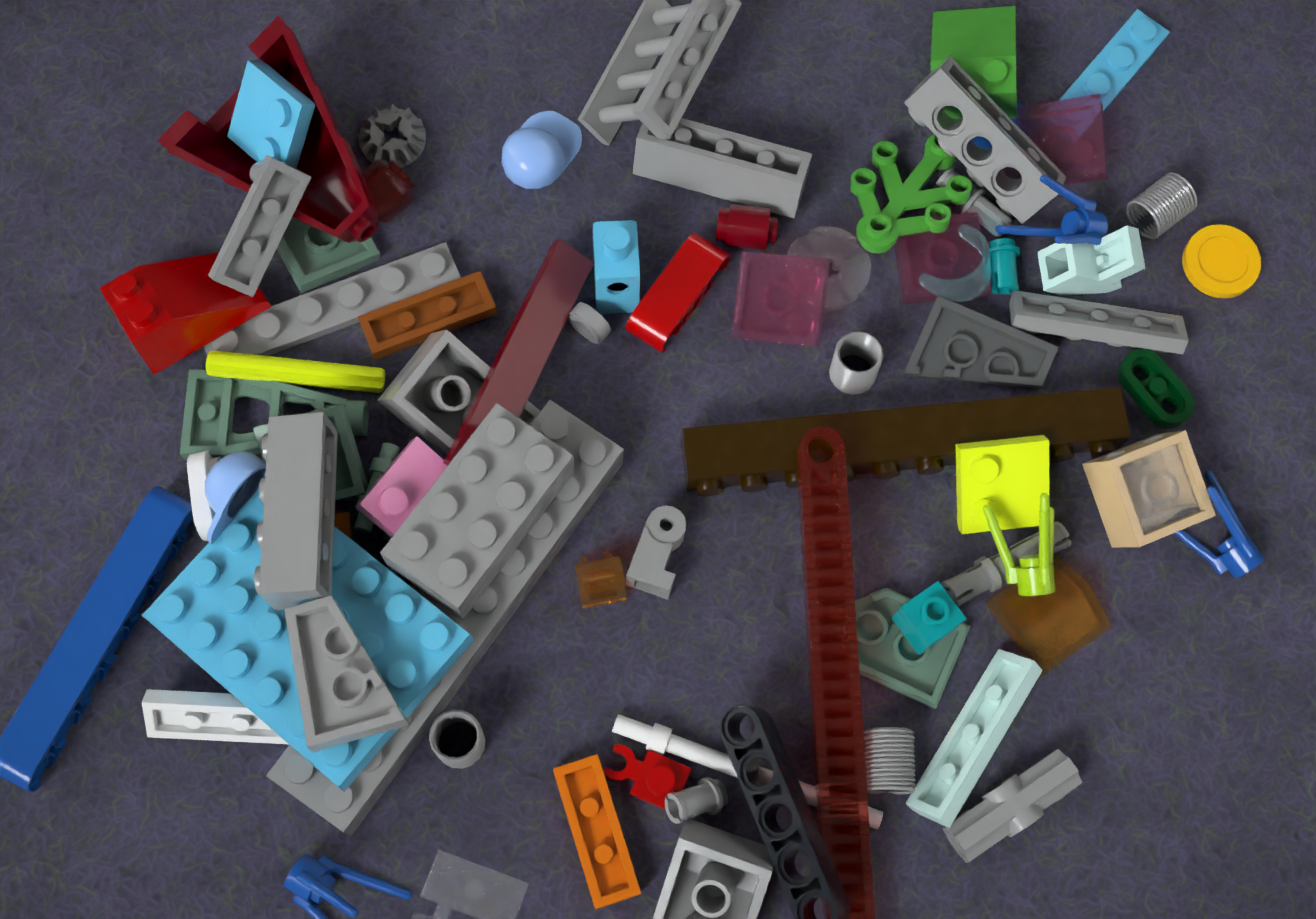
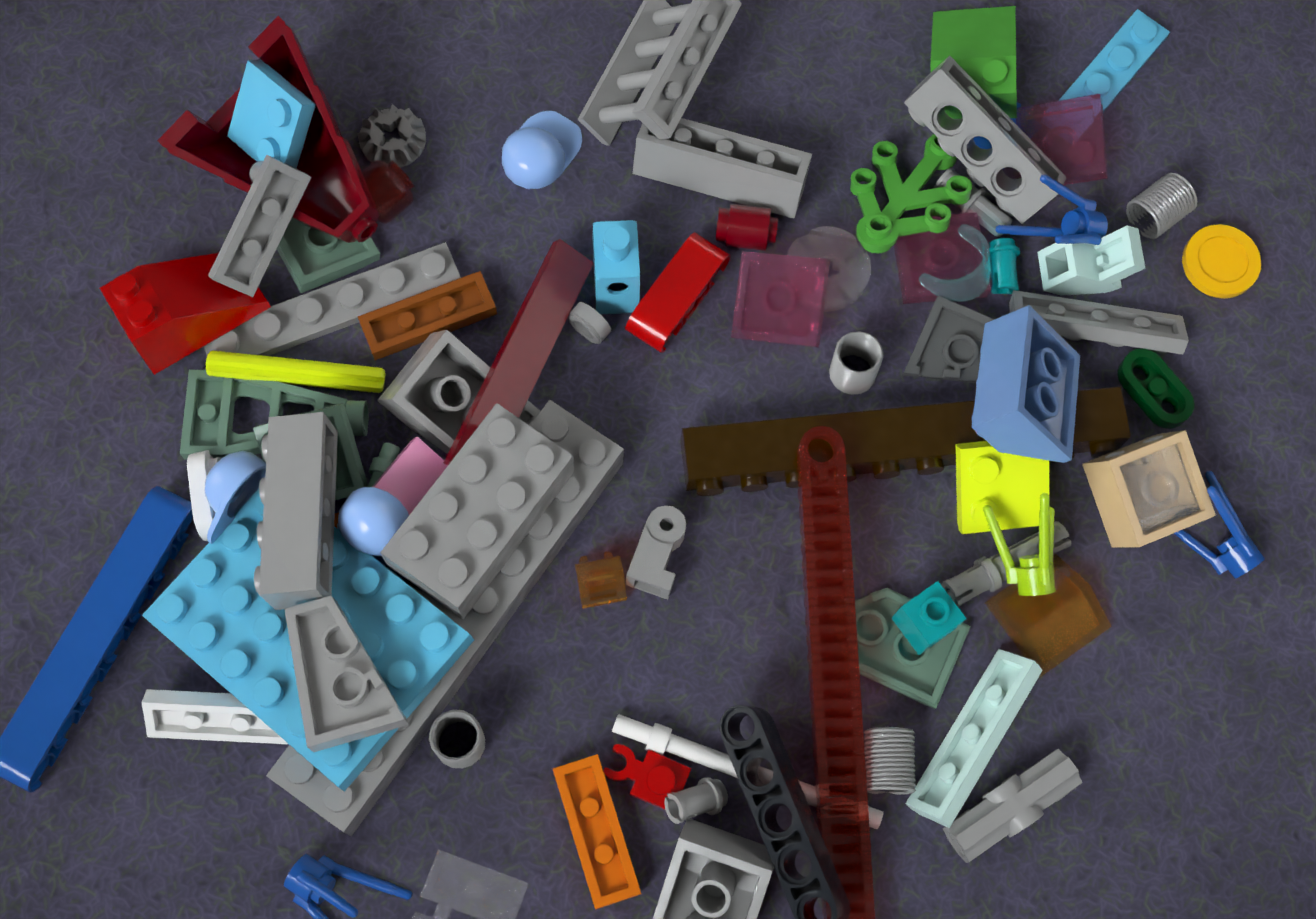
(370, 520): none -> light blue cap
(1026, 388): none -> medium blue slope

